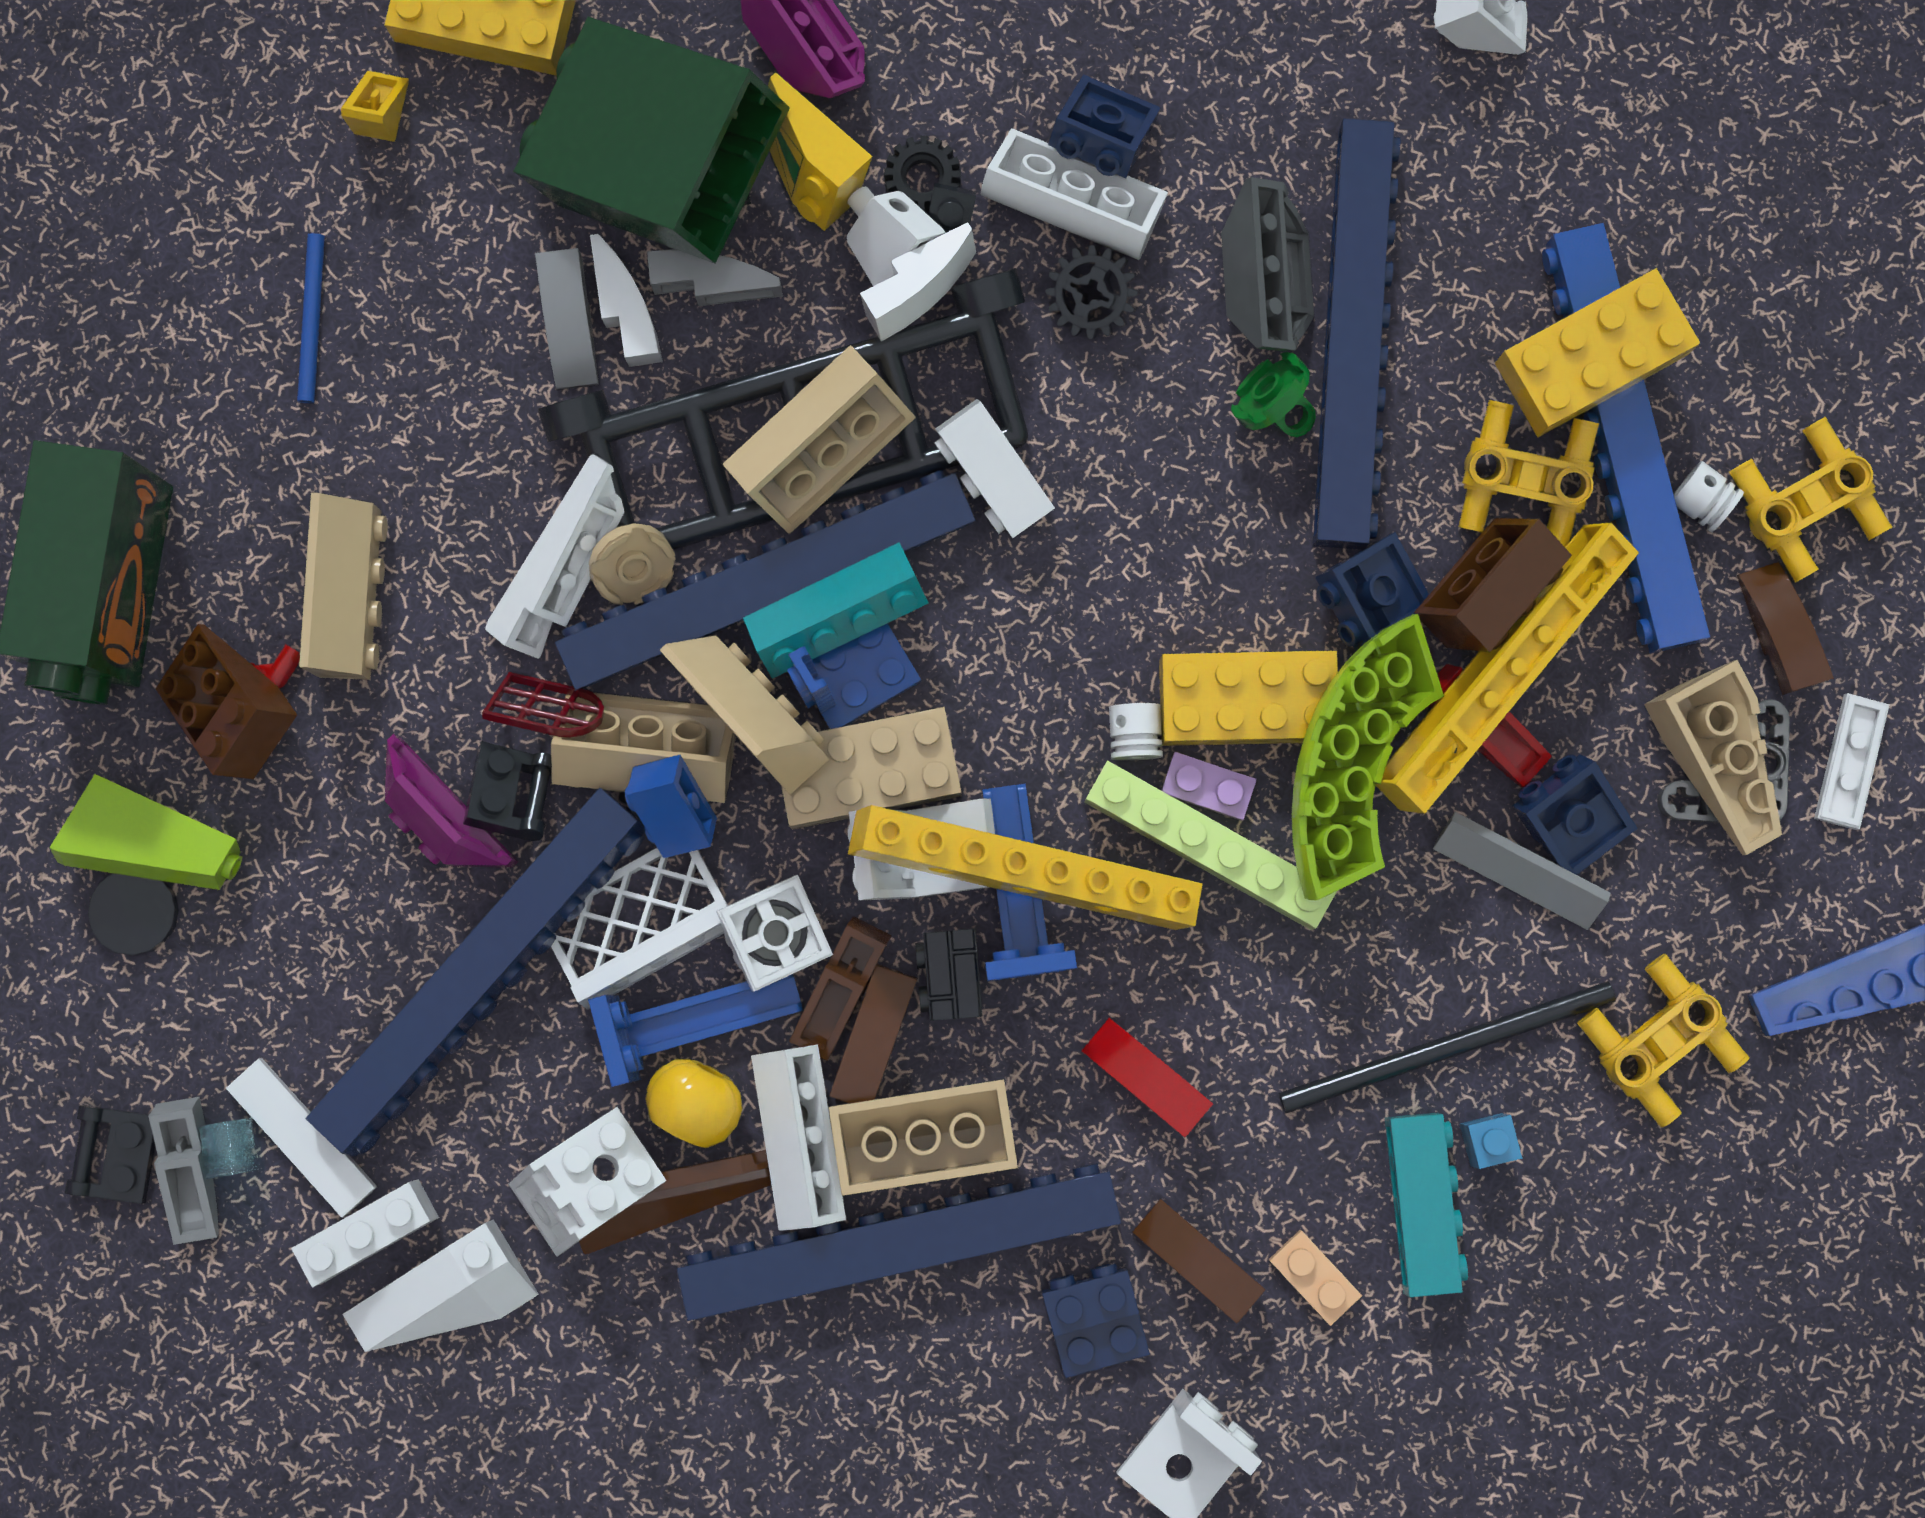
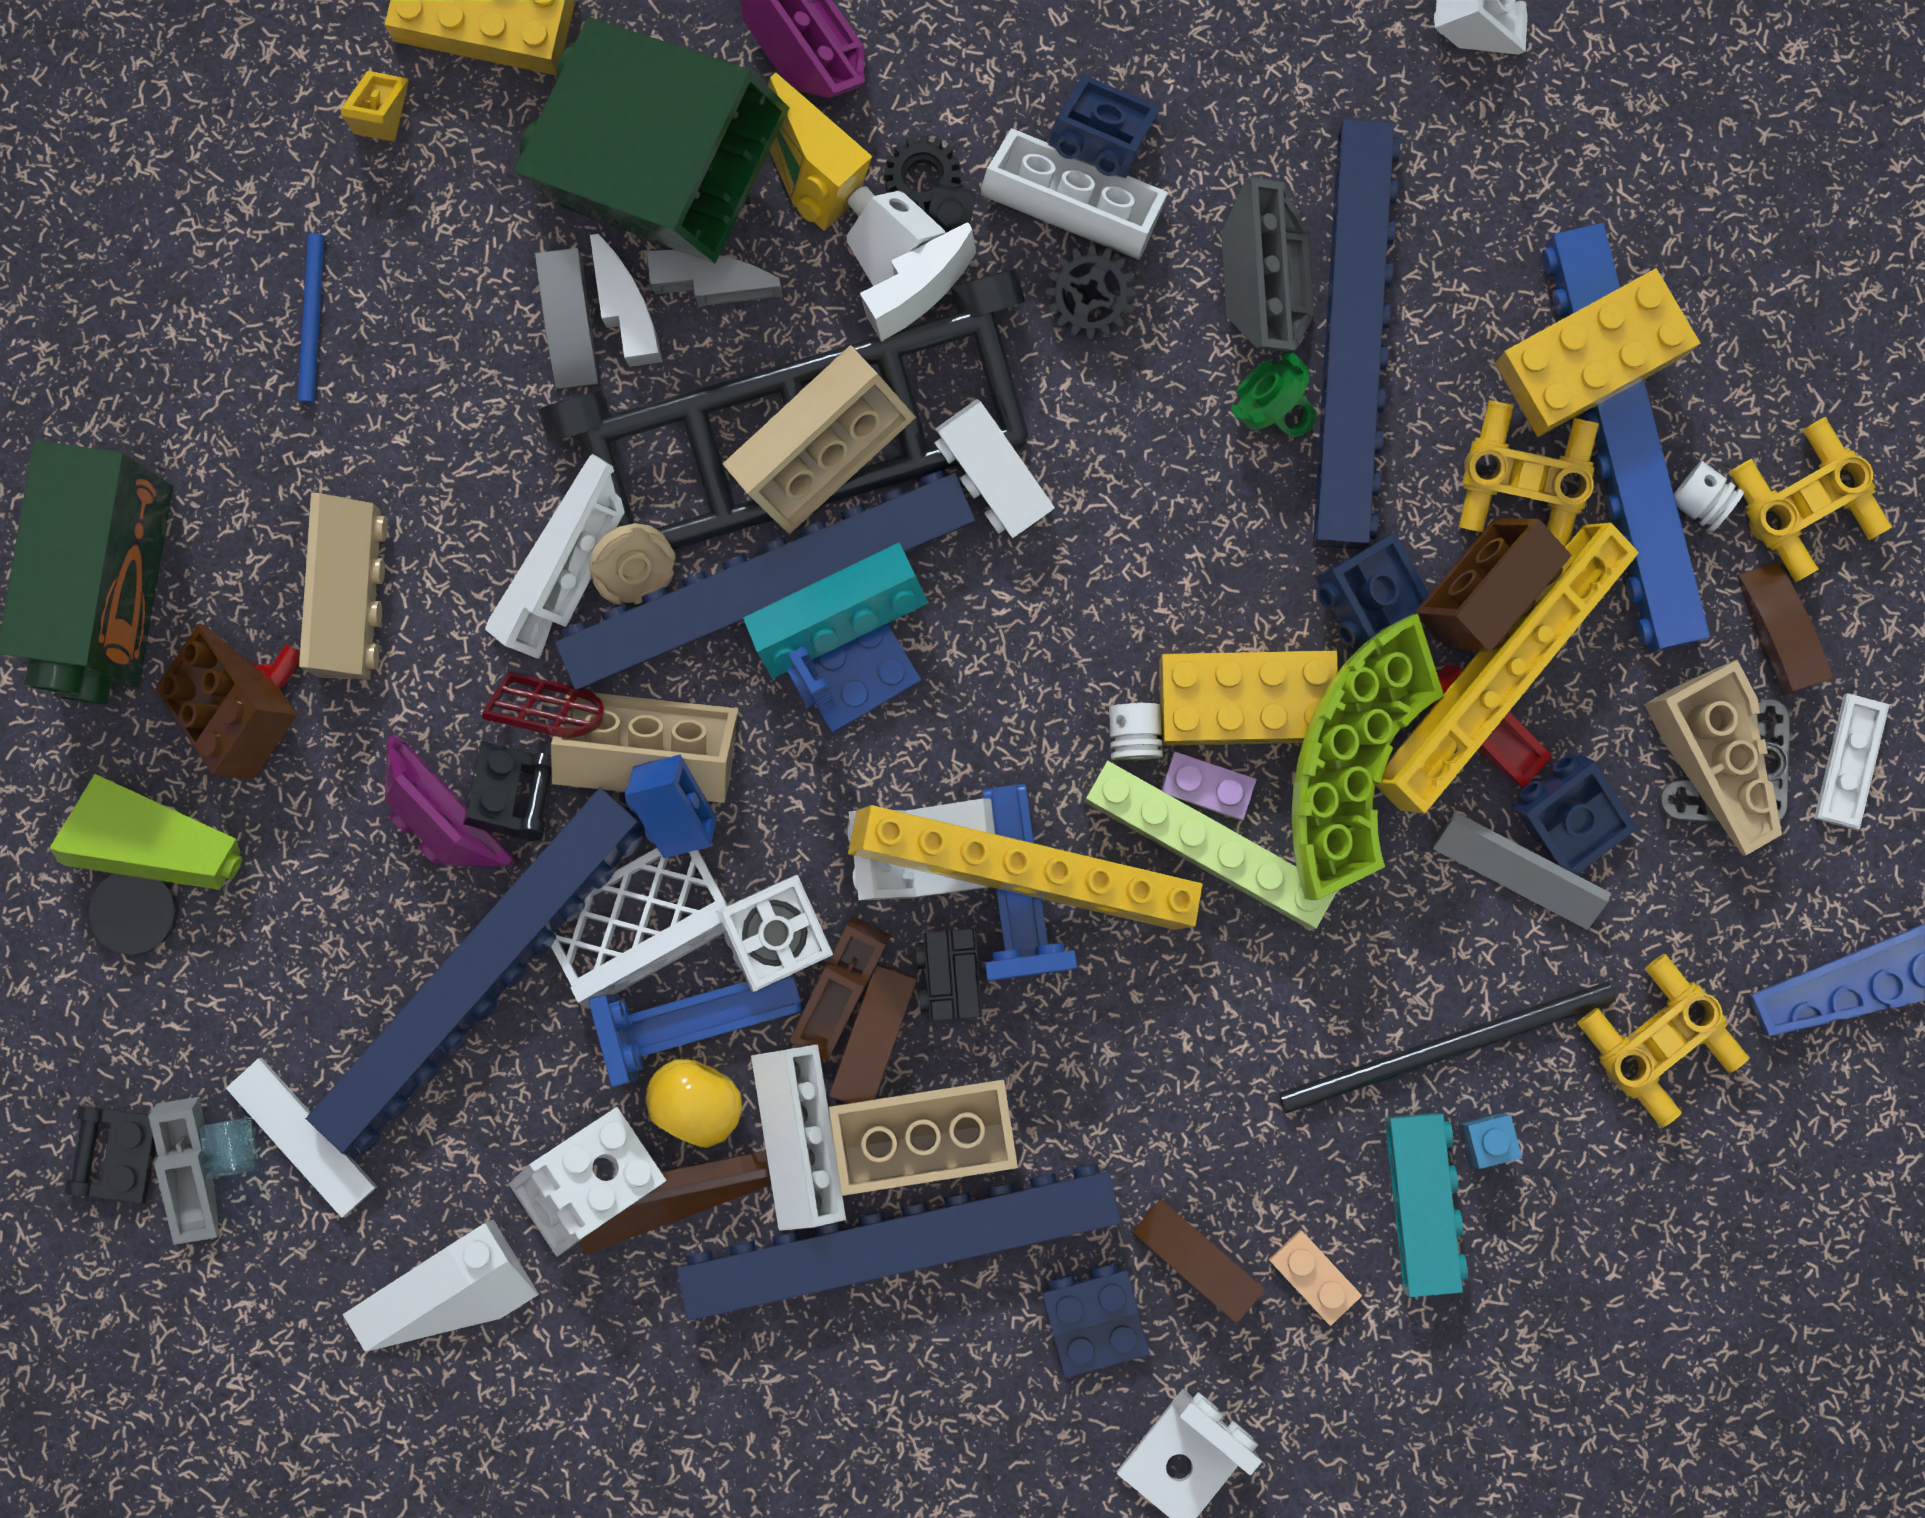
(365, 1233): white brick -> none
(749, 709): tan slope -> none
(878, 764): tan brick -> none
(1147, 1077): red slope -> none

